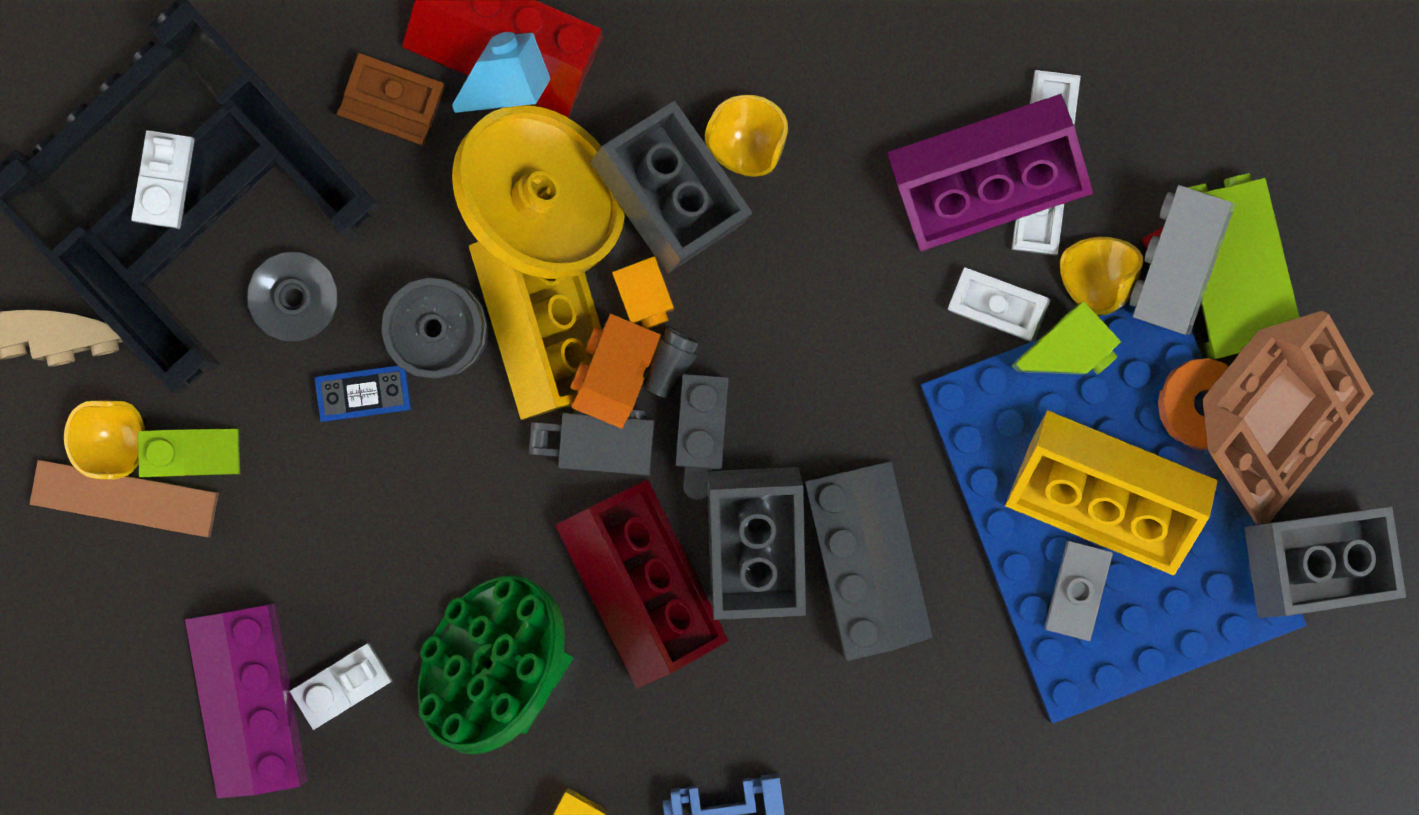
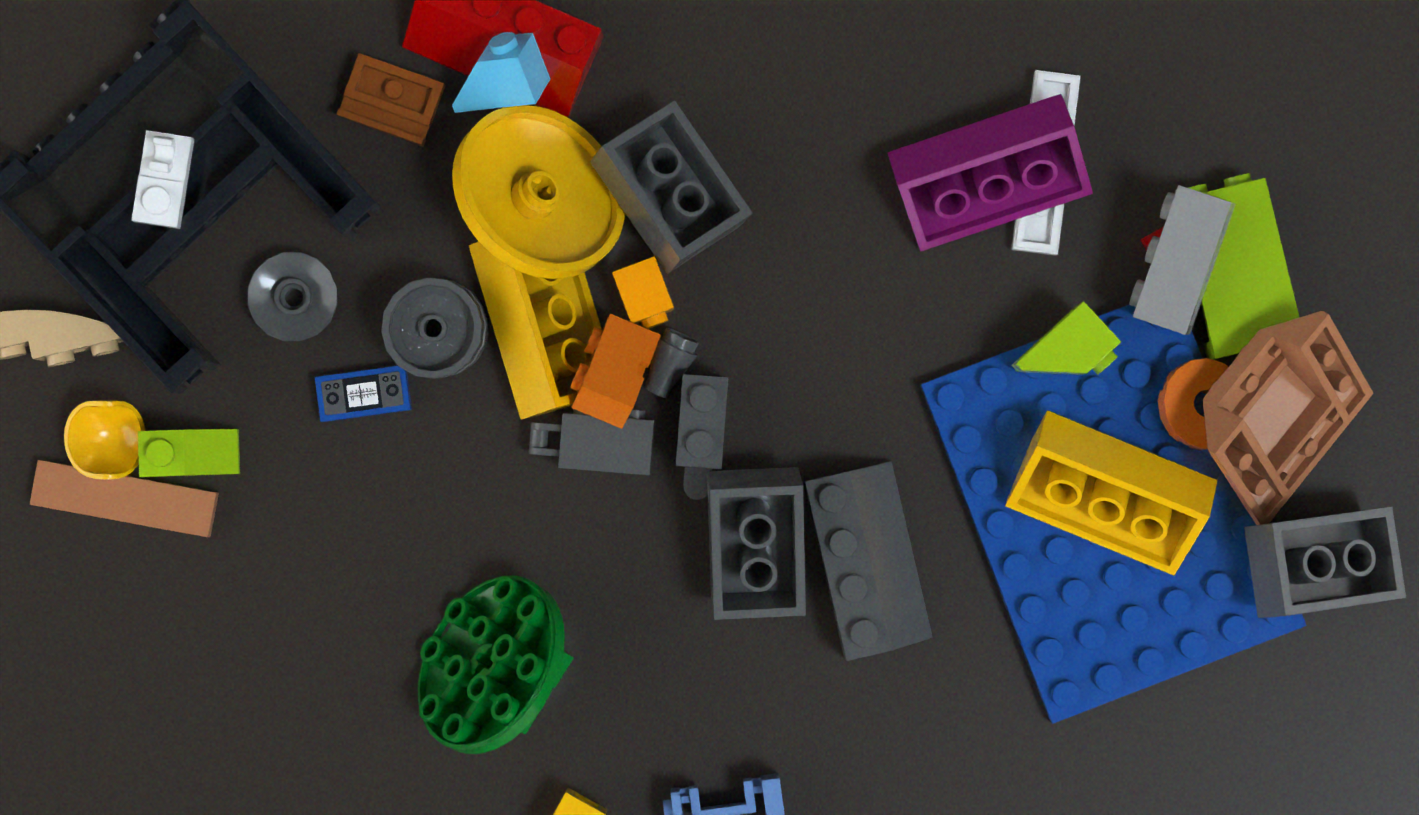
(246, 701): magenta slope -> none
(341, 686): white plate -> none
(642, 584): dark red slope -> none
(747, 134): yellow helmet -> none
(999, 304): white plate -> none
(1078, 590): light grey plate -> none
(1101, 272): yellow helmet -> none

